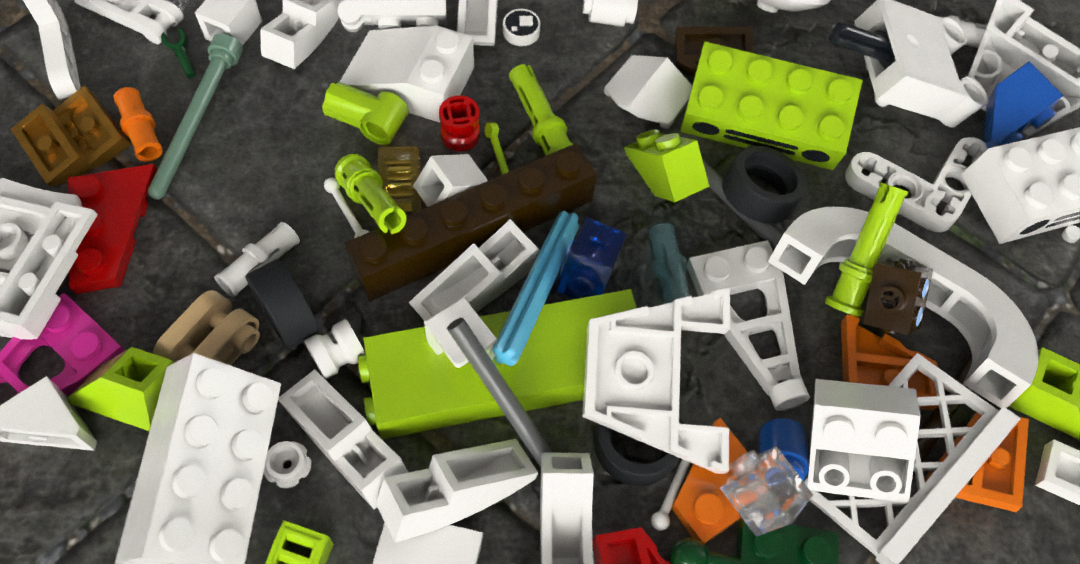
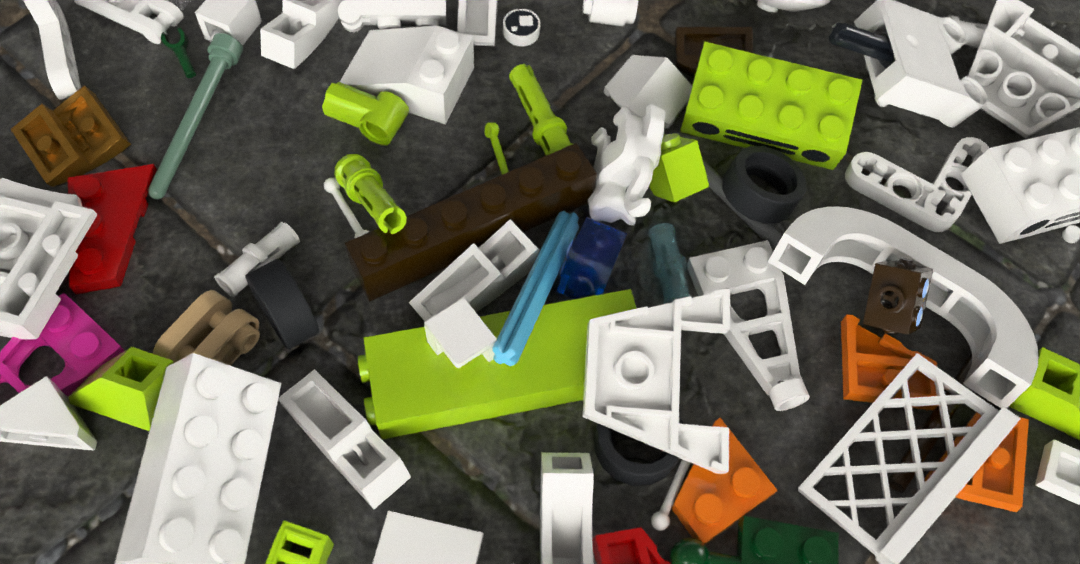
(138, 124): orange pin -> none
(283, 452): white plate -> none
(334, 349): white wheel -> none
(401, 164): clear yellow slope -> none
(447, 177): white brick -> none
(453, 487): white slope -> none
(459, 123): red wheel -> none
(498, 388): dark grey bar -> none
(626, 164): none -> white animal
(766, 490): clear brick -> none
(791, 441): blue brick -> none
(859, 268): lime pin -> none
(863, 440): white slope -> none
(1017, 103): blue slope -> none

